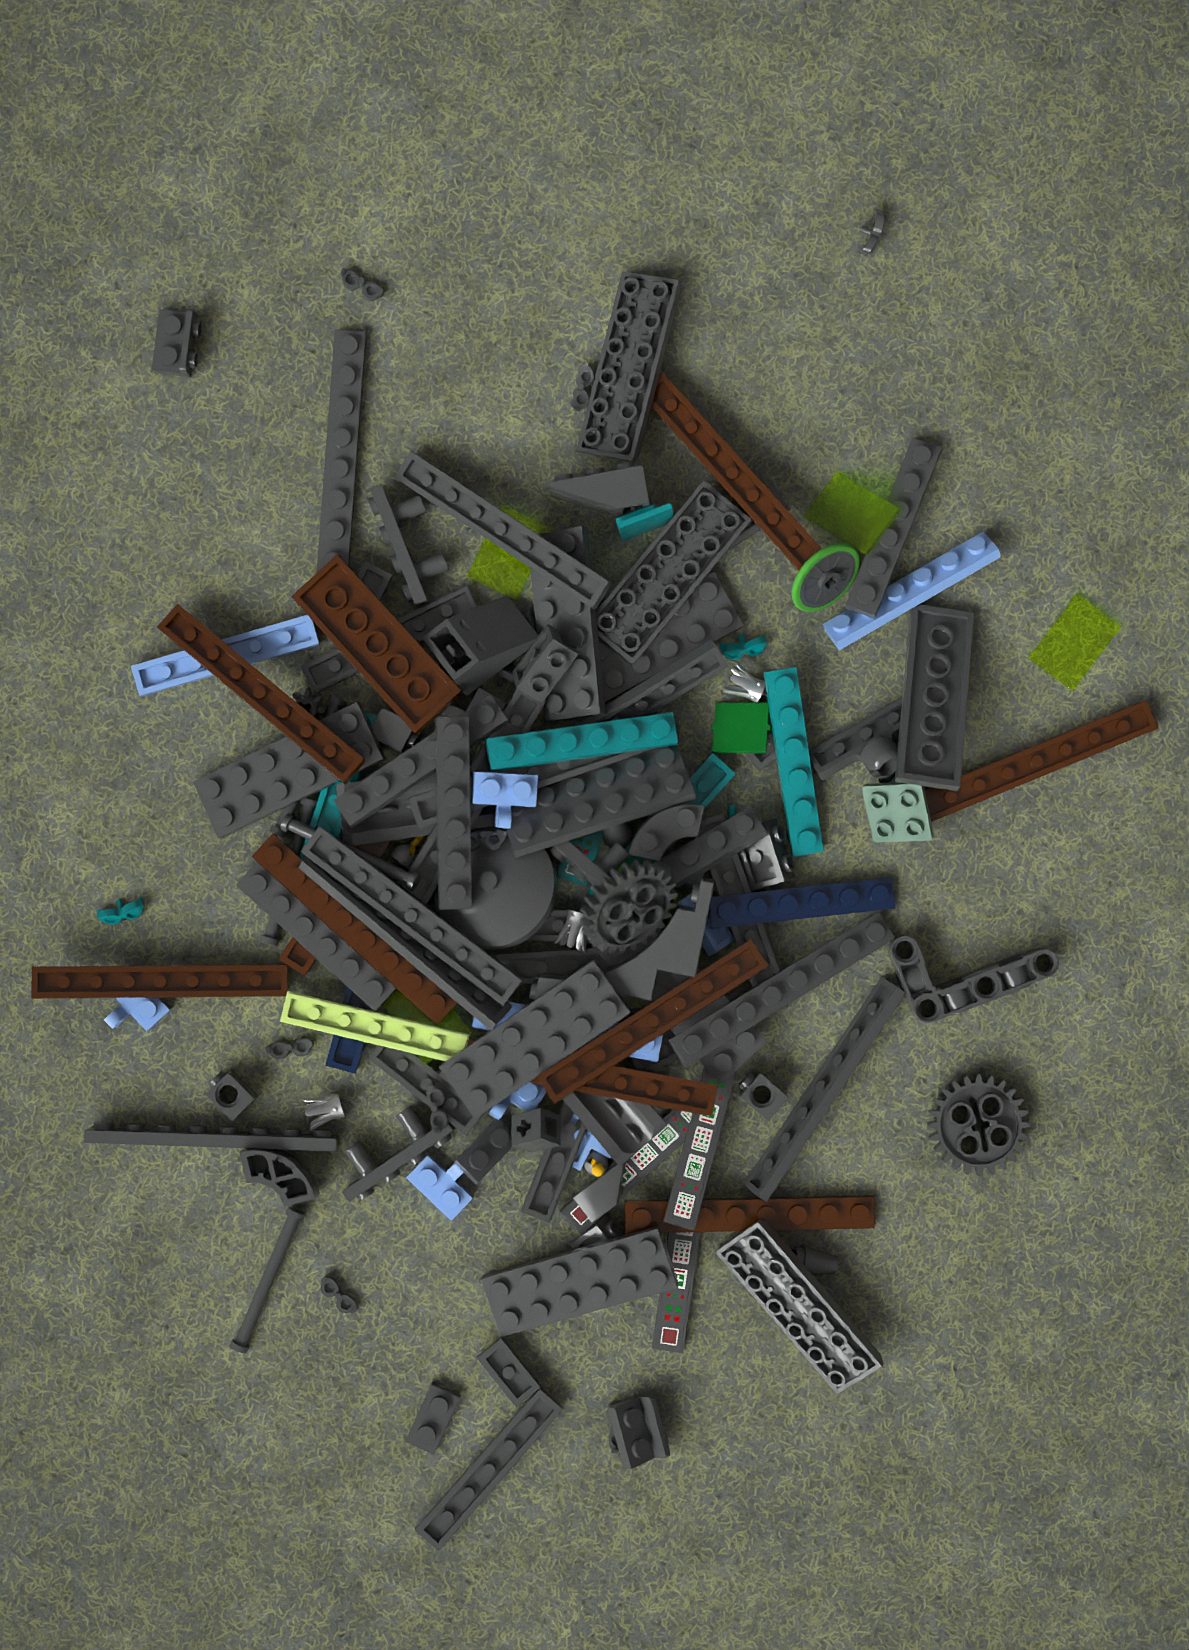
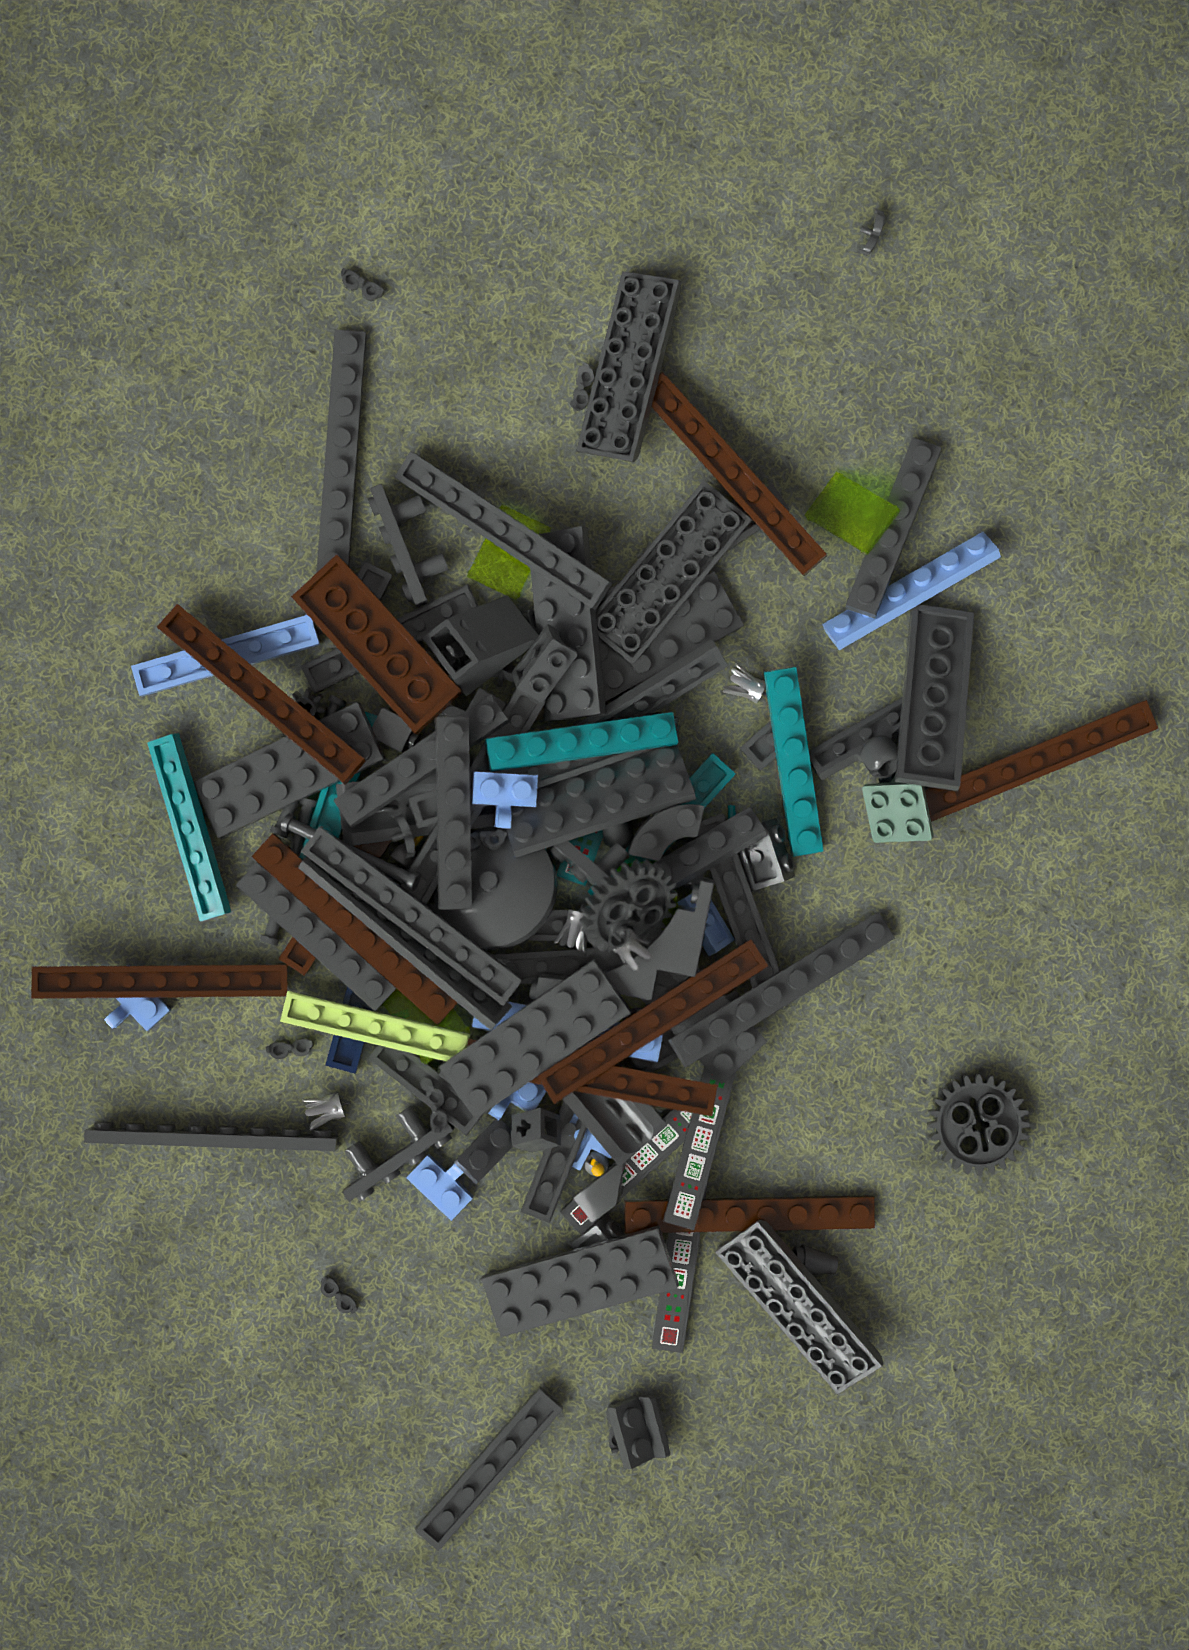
(129, 911): teal piece -> none
(175, 342): dark grey bracket -> none
(189, 827): none -> teal plate
(240, 1343): dark grey bar -> none
(245, 1097): dark grey brick -> none
(280, 1172): dark grey brick -> none
(406, 834): none -> dark grey piece
(433, 1418): dark grey plate -> none
(508, 1371): dark grey plate -> none
(607, 492): dark grey slope -> none
(623, 941): none -> flat silver piece
(644, 520): teal piece -> none
(736, 650): teal piece -> none
(741, 728): green piece -> none
(771, 1104): dark grey brick -> none
(801, 903): dark blue plate -> none
(824, 1088): dark grey plate -> none
(825, 577): dark grey wheel -> none
(962, 992): dark grey beam -> none
(1074, 642): clear neon green piece -> none

